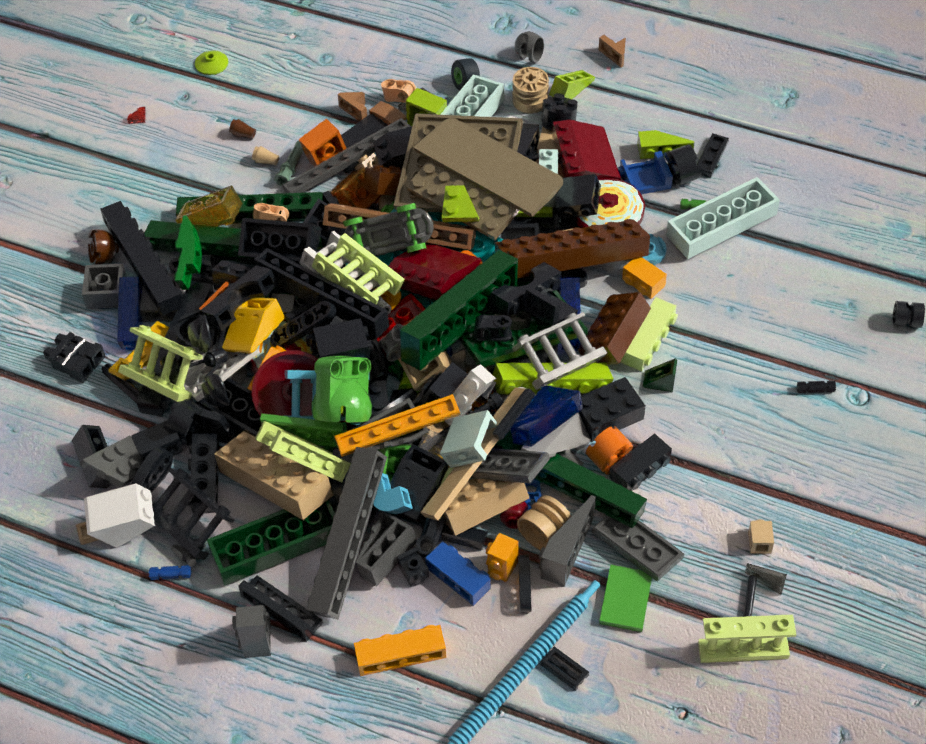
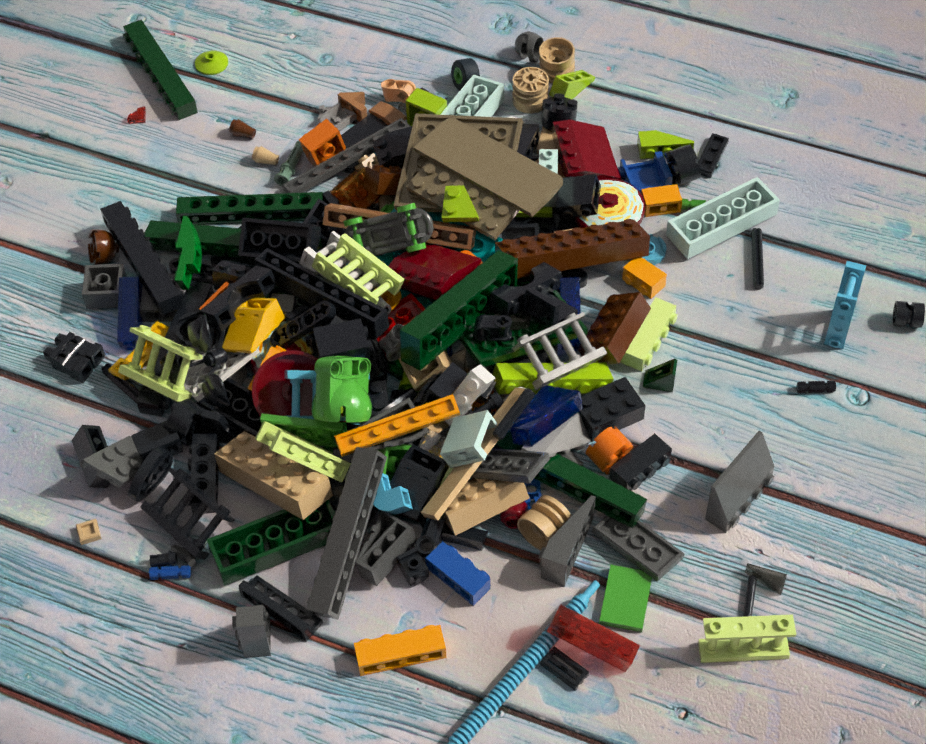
(119, 514): white slope -> none
(160, 70): none -> dark green brick
(164, 559): none -> black pin
(212, 209): clear yellow slope -> none
(270, 212): light nougat piece -> none
(337, 115): none -> light grey slope
(502, 557): light orange brick -> none
(524, 583): black beam -> none
(557, 57): none -> tan wheel
(593, 638): none -> clear red brick
(613, 50): medium nougat slope -> none
(662, 200): none -> light orange brick
(740, 484): none -> dark grey slope
(757, 258): none -> black axle
(761, 537): tan brick -> none
(844, 304): none -> medium azure fence

